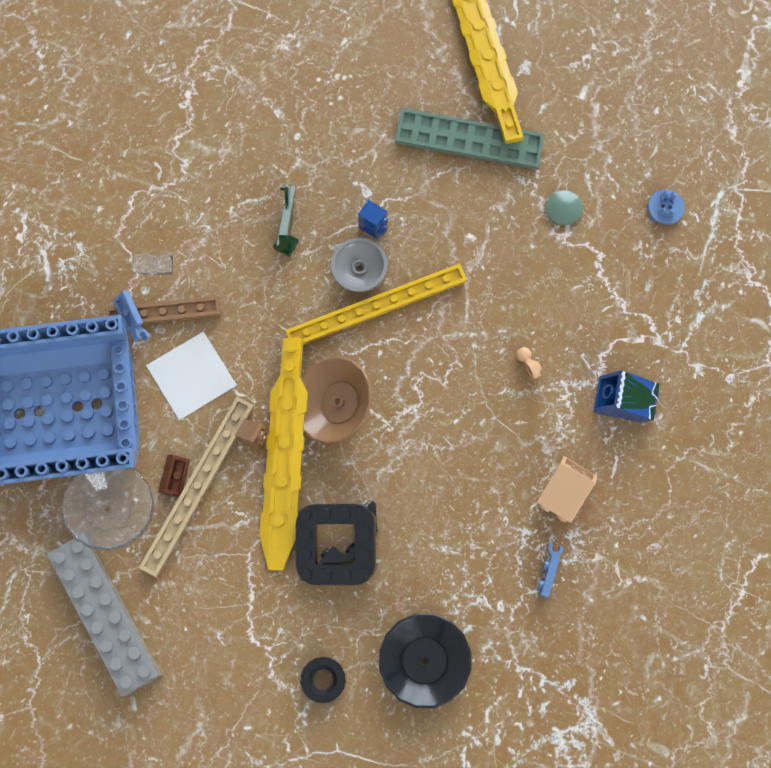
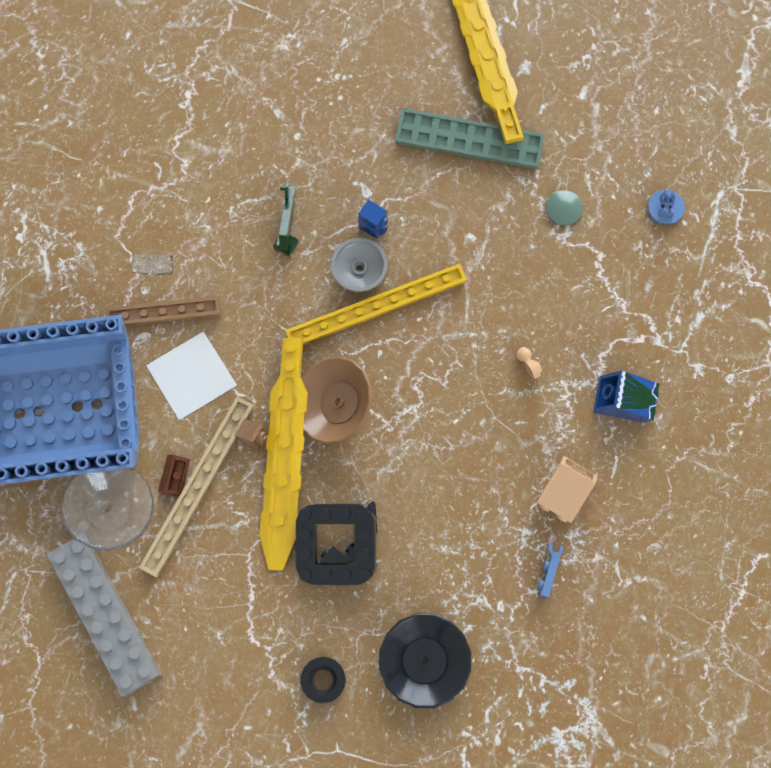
(132, 320): medium blue plate -> none

